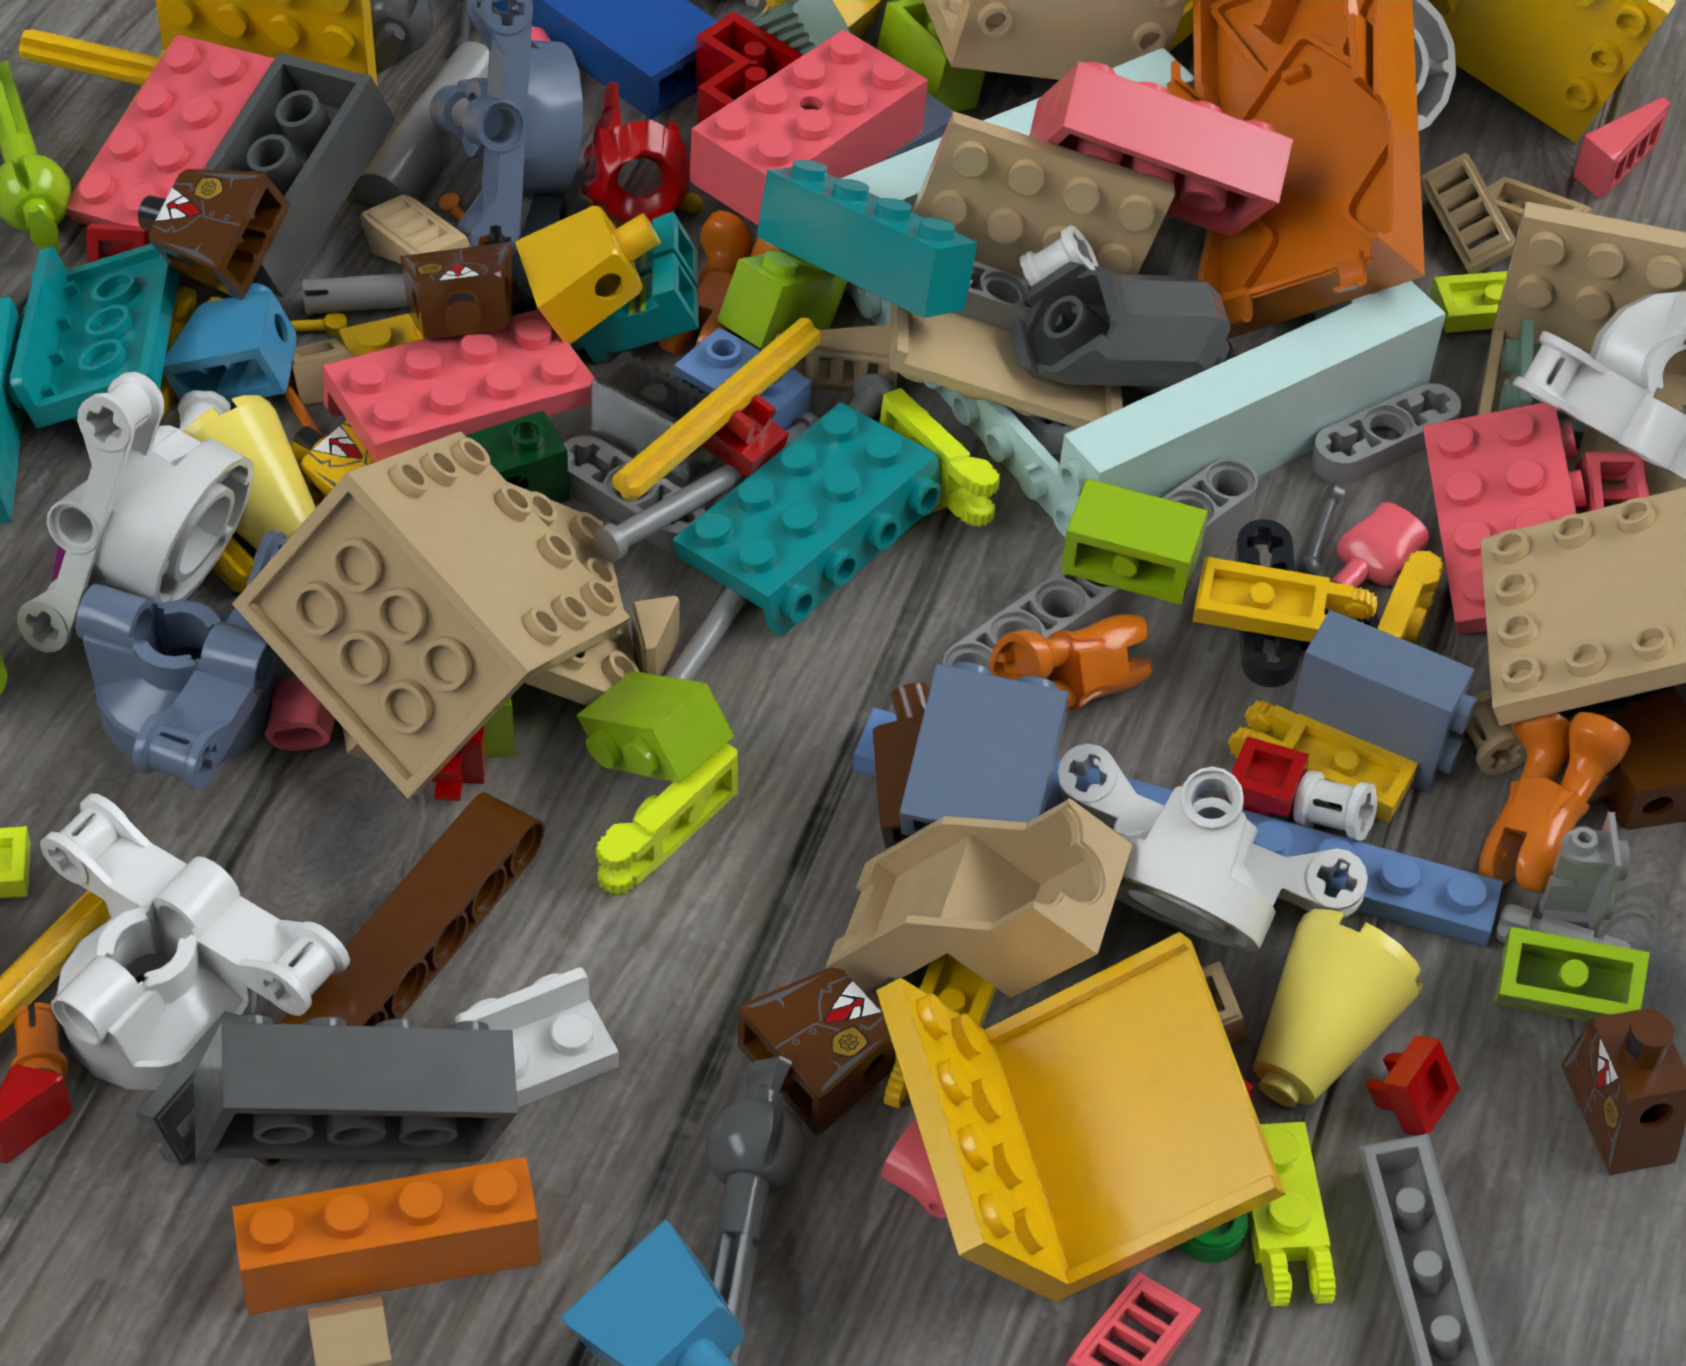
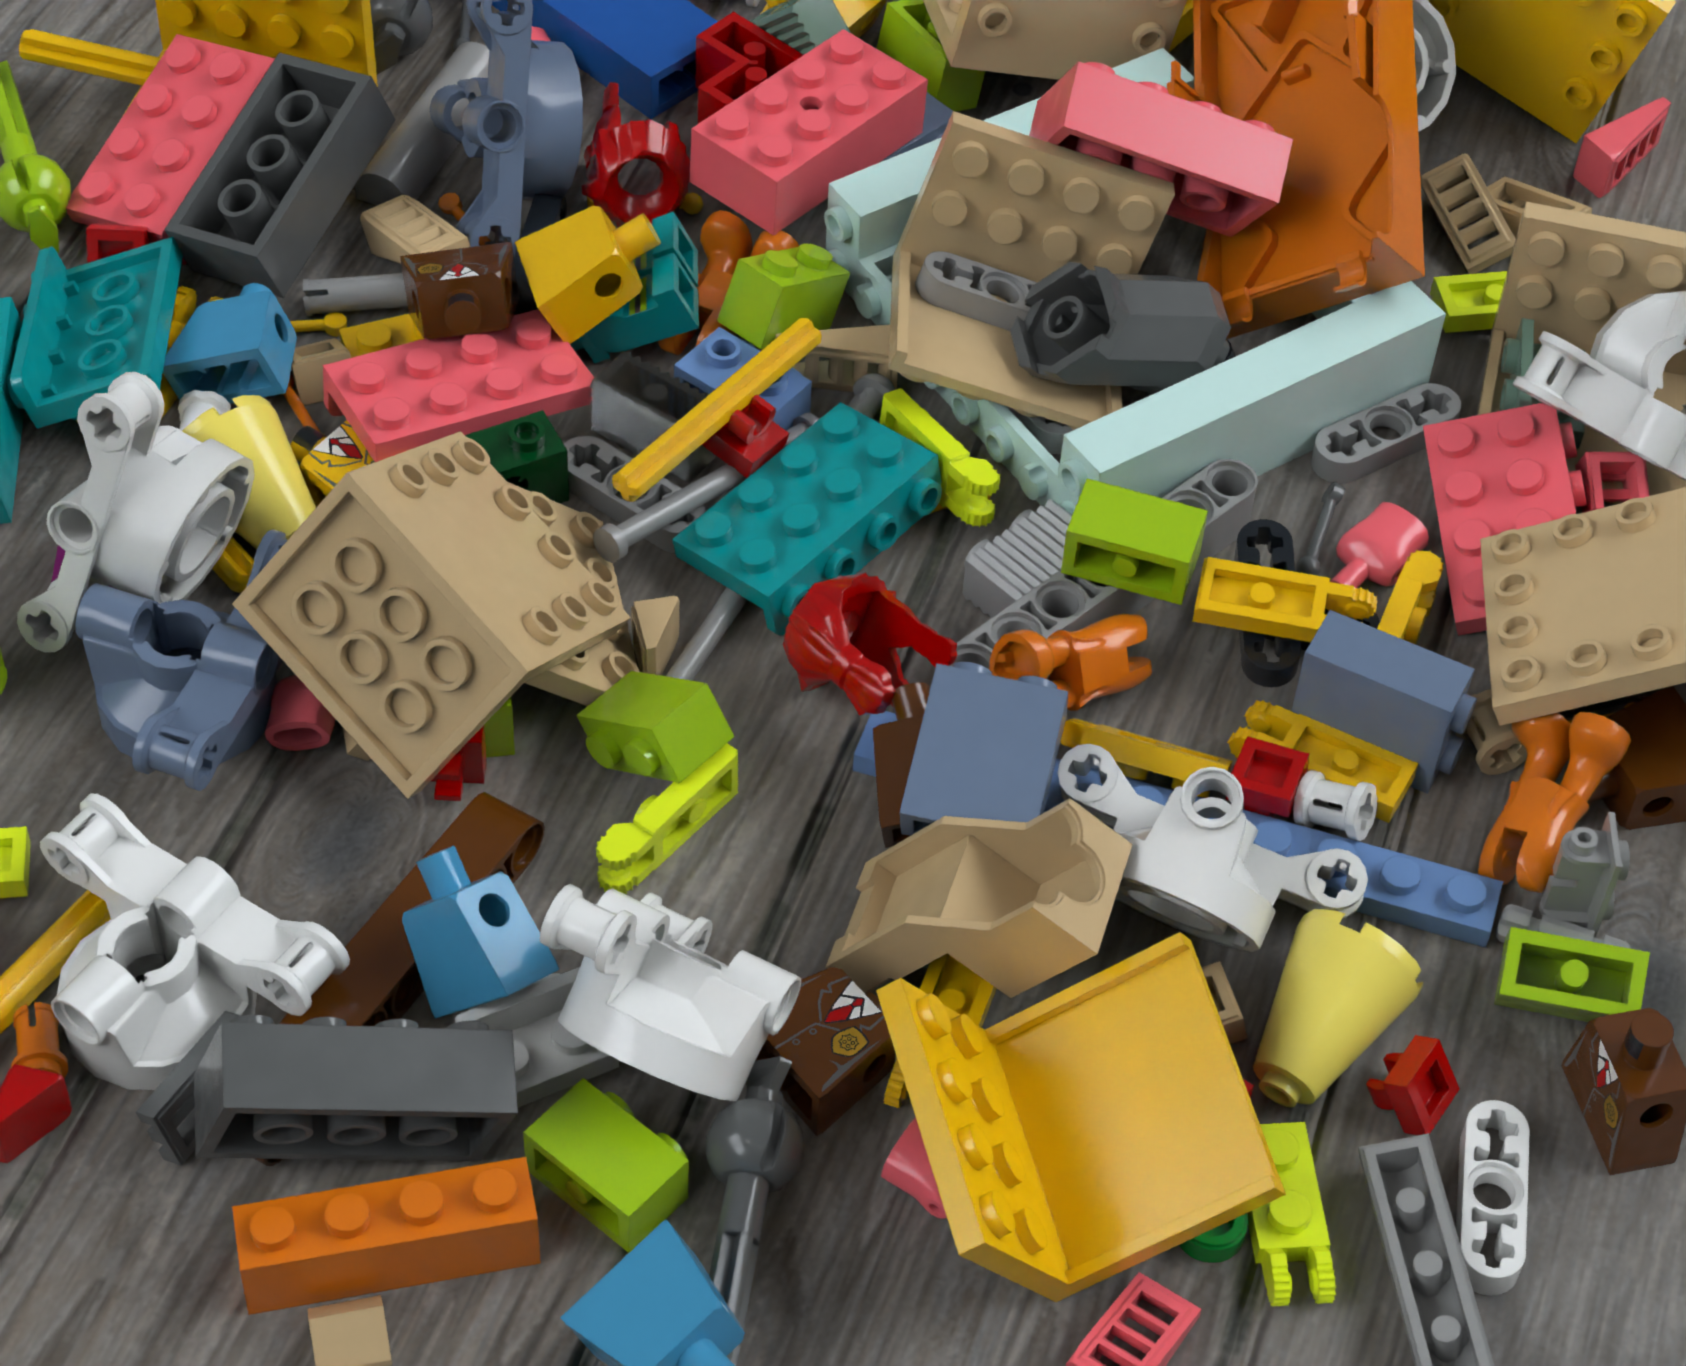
(216, 225): reddish brown torso -> none
(472, 937): none -> dark azure torso
(607, 1163): none -> lime brick
(657, 996): none -> white piece
(850, 636): none -> red piece
(867, 239): teal brick -> none
(1017, 560): none -> light grey brick
(1069, 248): white bush -> none
(1141, 754): none -> yellow hinge
(1507, 1172): none -> white beam

